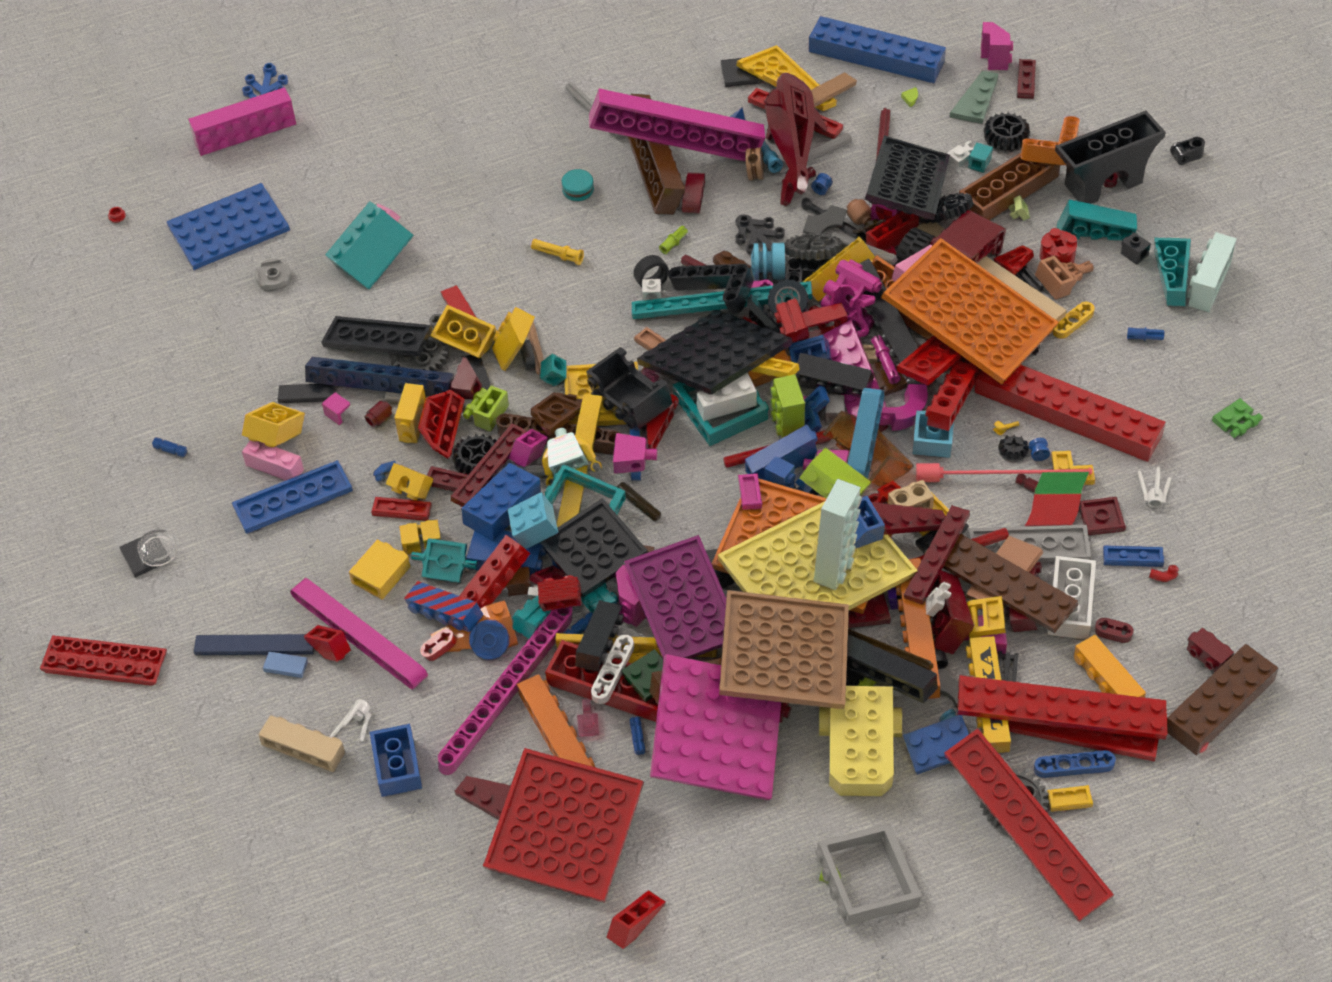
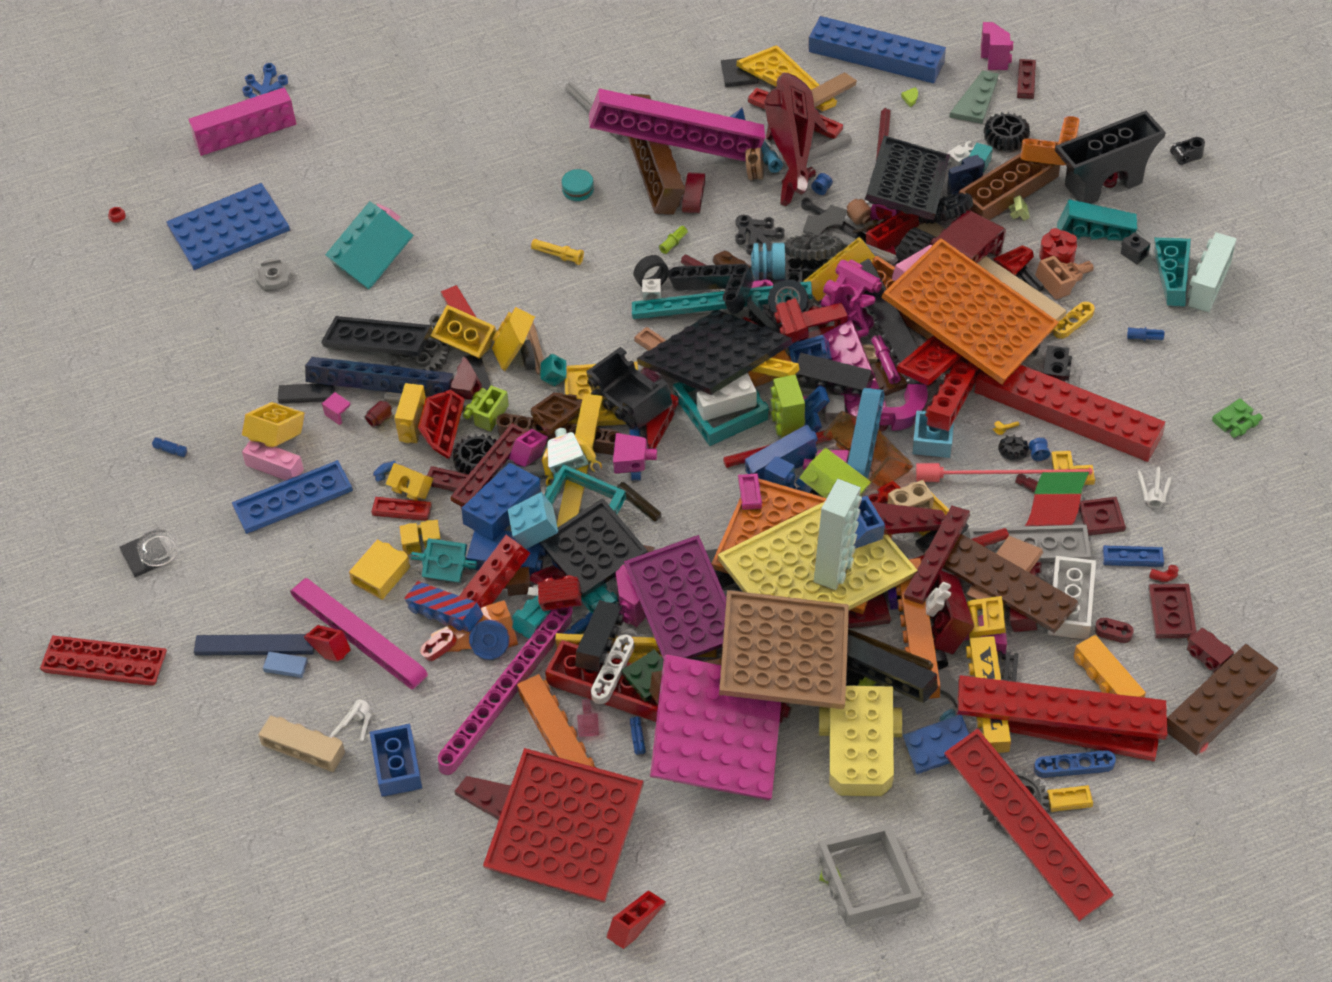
(965, 174): none -> dark blue plate
(1057, 361): none -> black brick
(1171, 610): none -> dark red plate

